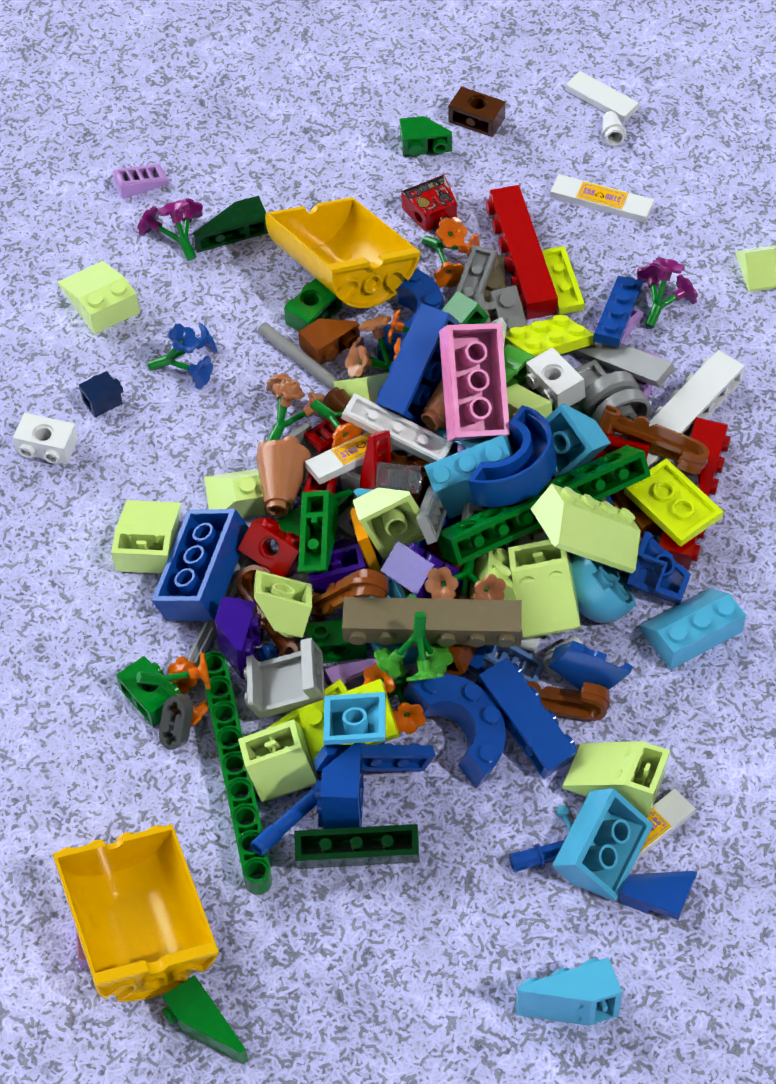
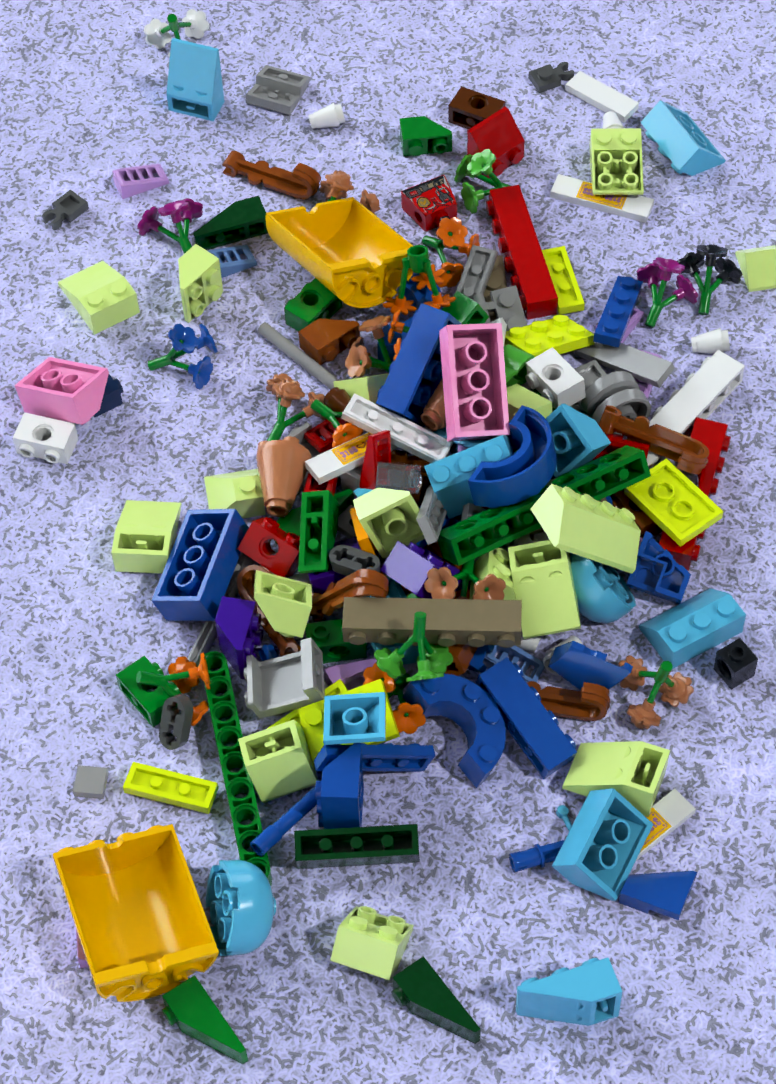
(63, 390): none -> bright pink slope
(66, 207): none -> dark grey plate
(90, 782): none -> light grey tile
(158, 33): none -> white plant
(170, 787): none -> neon yellow plate
(194, 80): none -> medium azure slope
(199, 281): none -> yellowish green slope
(231, 267): none -> medium blue slope
(239, 906): none -> medium azure cylinder
(277, 89): none -> light grey slope
(299, 184): none -> dark orange piece
(327, 117): none -> white cone
(337, 186): none -> nougat plant
(356, 560): none -> dark grey beam
(371, 942): none -> yellowish green slope
(419, 262): none -> plant
(432, 1000): none -> dark green slope
(473, 167): none -> bright green plant
(500, 136): none -> red slope
(549, 78): none -> dark grey plate
(616, 161): none -> yellowish green slope
(674, 690): none -> nougat plant
(680, 140): none -> medium azure slope
(711, 342): none -> white cone
(726, 269): none -> black plant
(735, 663): none -> black brick

